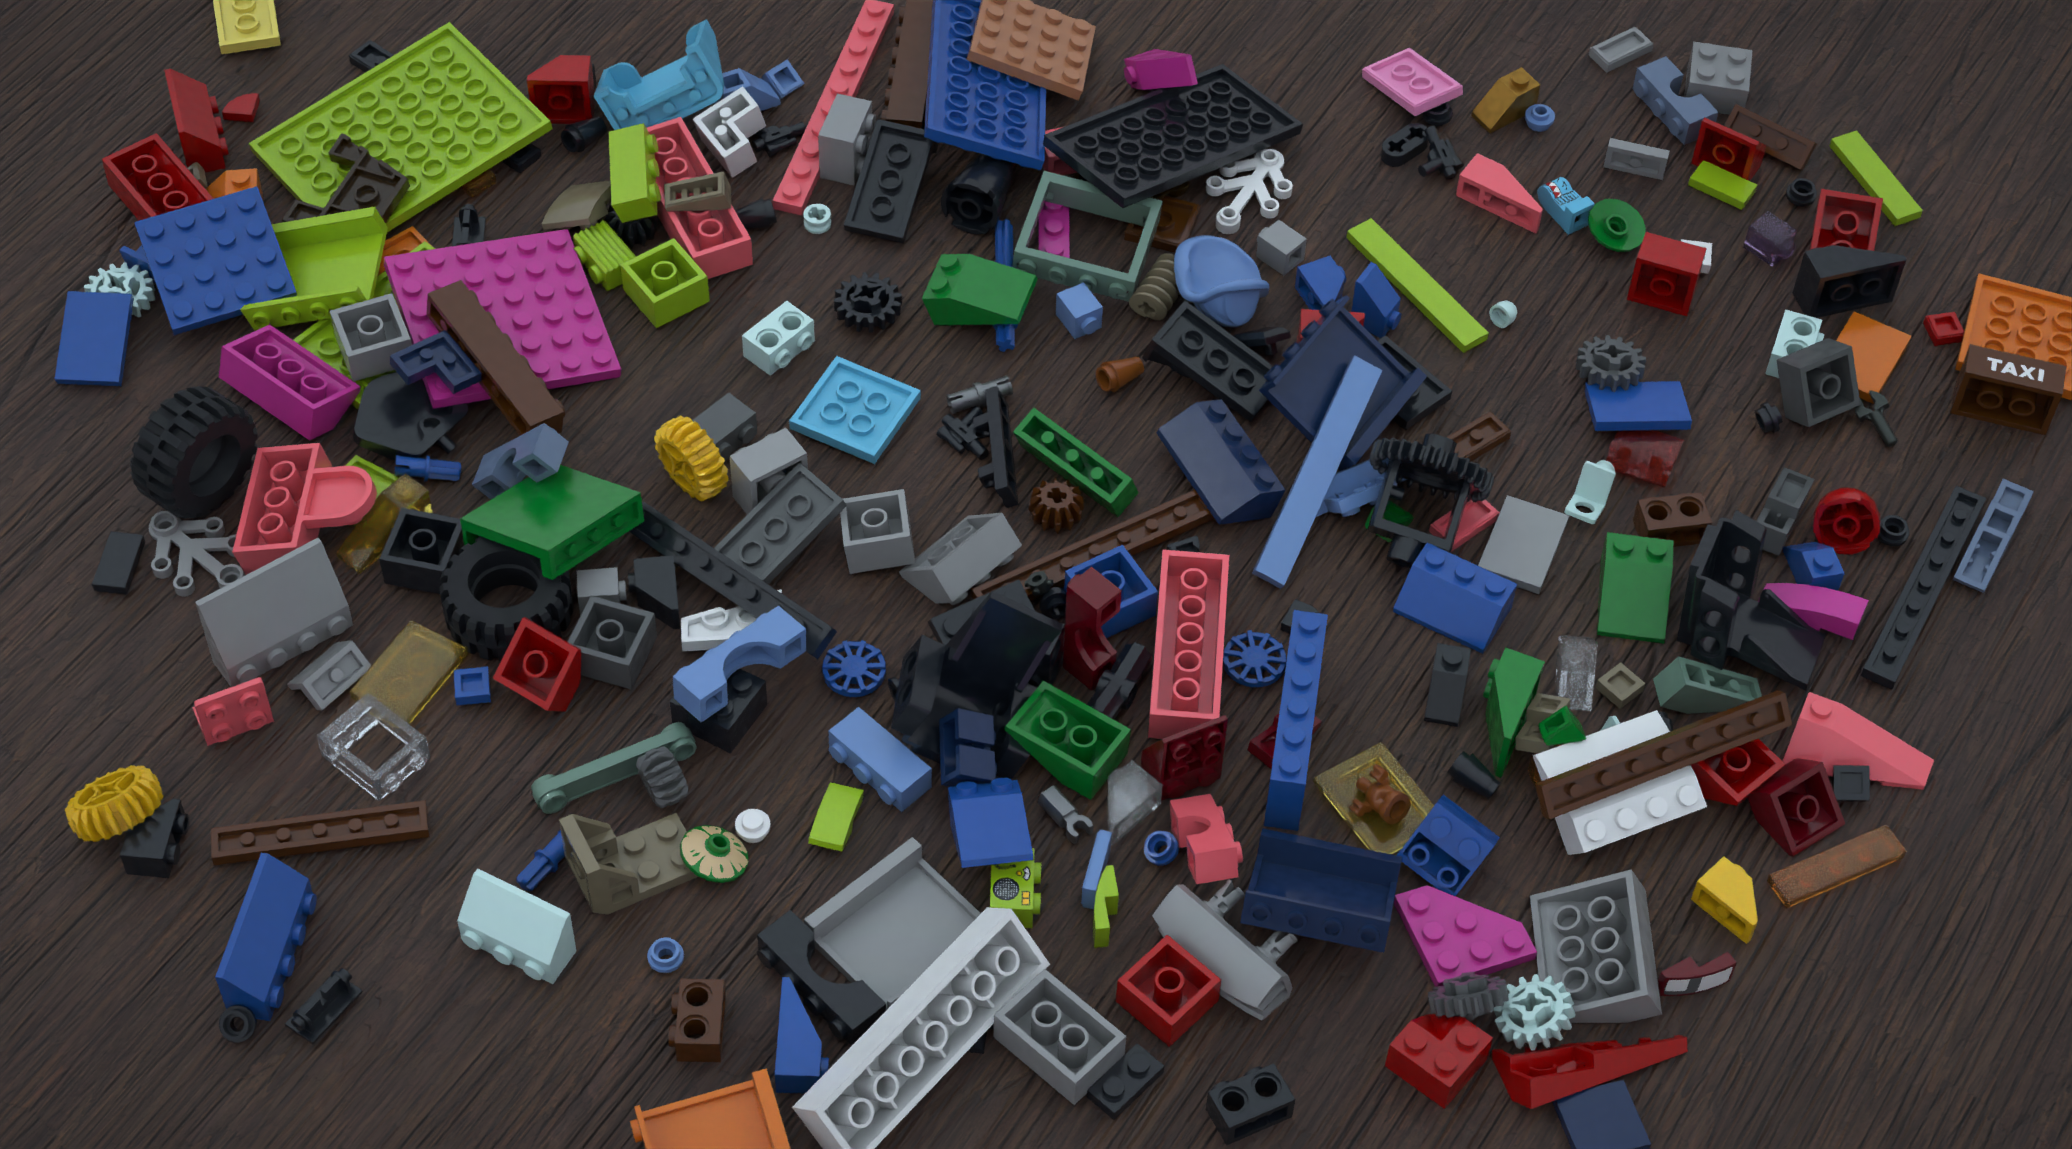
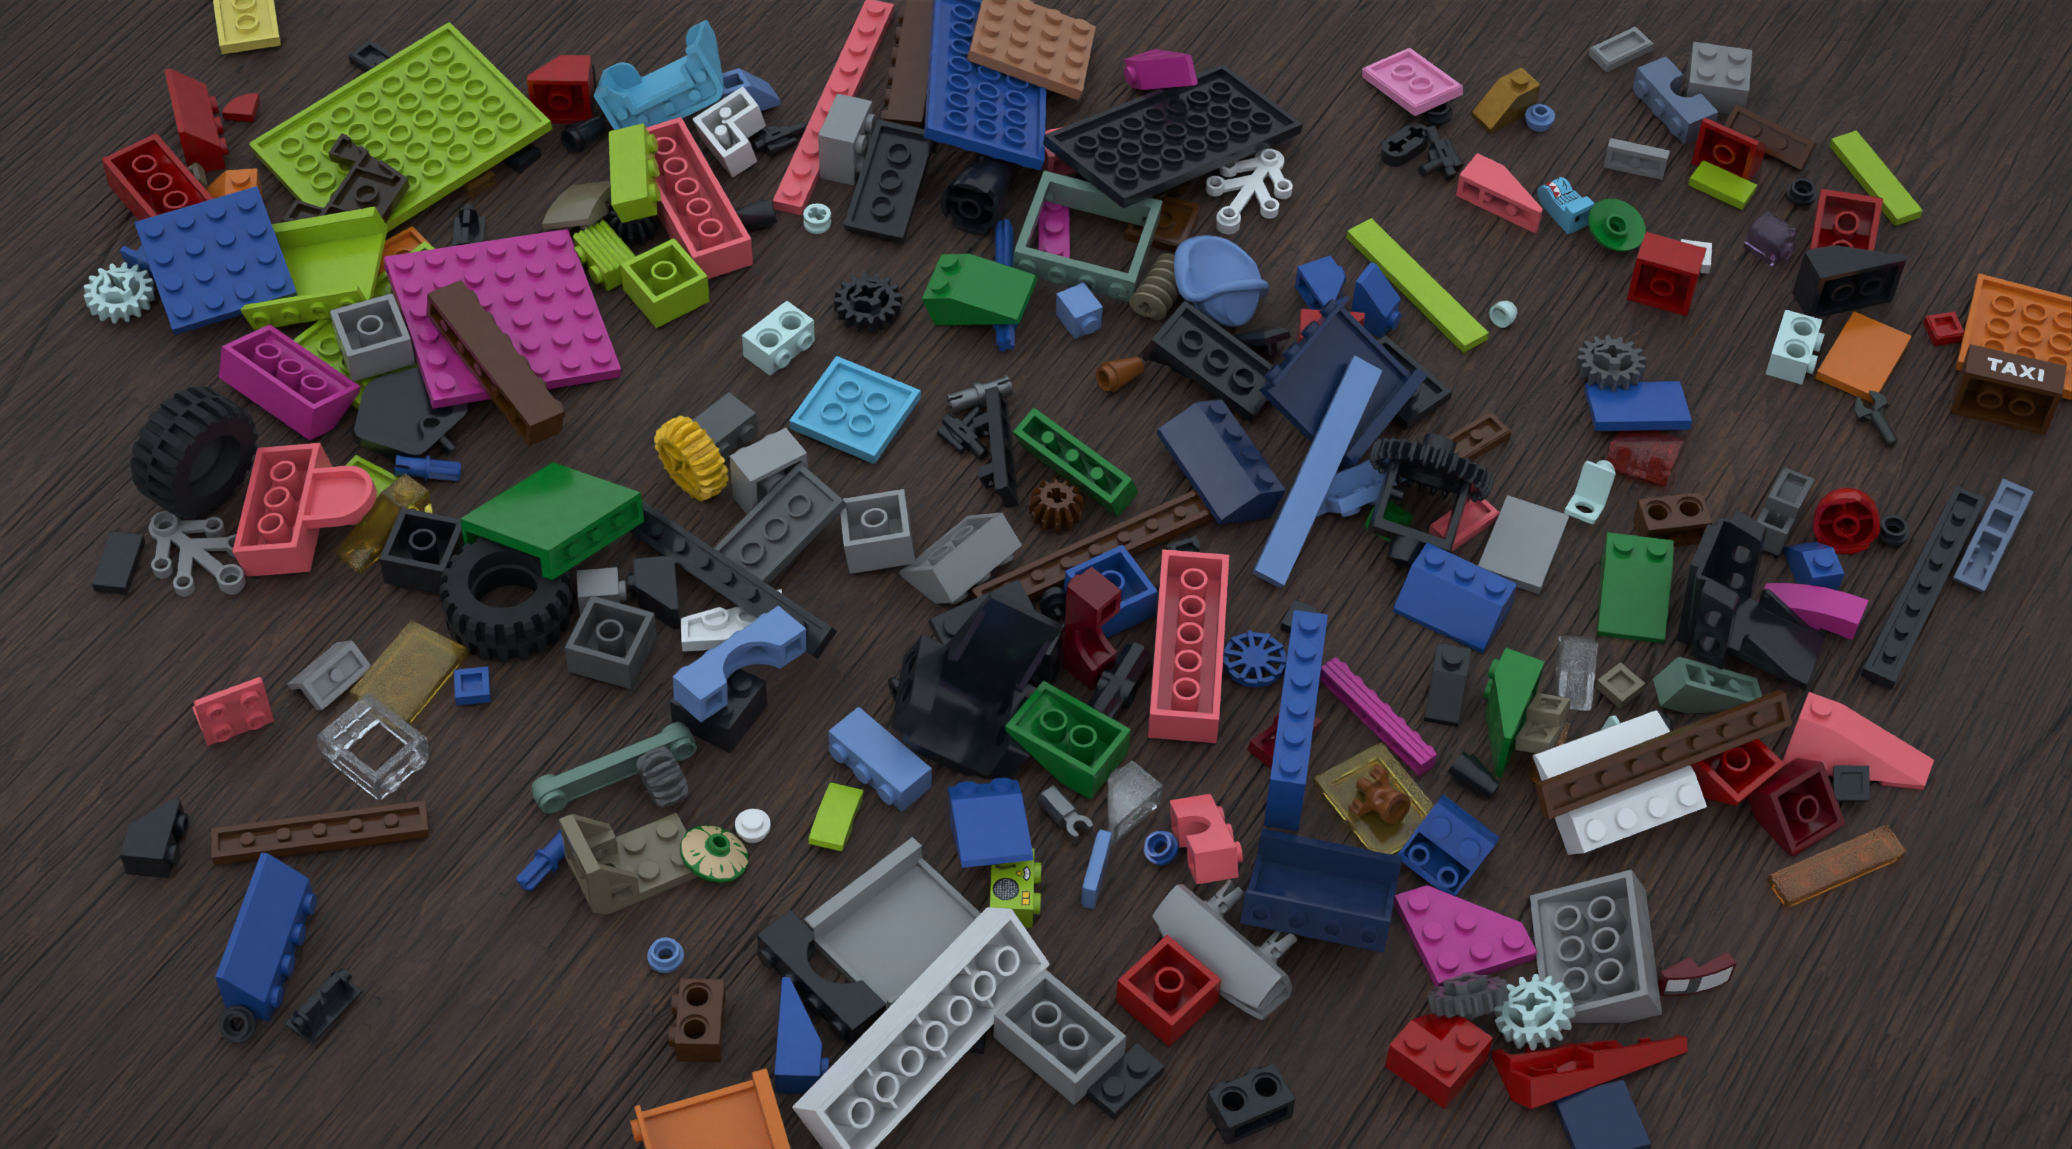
(94, 338): blue tile -> none
(114, 803): yellow gear -> none
(274, 613): light grey slope -> none
(440, 356): dark blue plate -> none
(516, 927): light aqua slope -> none
(531, 454): sand blue arch -> none
(541, 667): red slope -> none
(716, 196): dark tan slope -> none
(783, 79): medium blue slope -> none
(854, 668): blue wheel -> none
(966, 748): dark blue piece -> none
(1038, 583): pearl dark grey piece -> none
(1105, 904): lime slope -> none
(1187, 758): dark red slope -> none
(1280, 247): light grey brick -> none
(1378, 716): none -> dark pink piece
(1561, 728): green slope -> none
(1728, 897): yellow slope -> none
(1768, 418): black plate -> none
(1818, 382): dark grey brick -> none

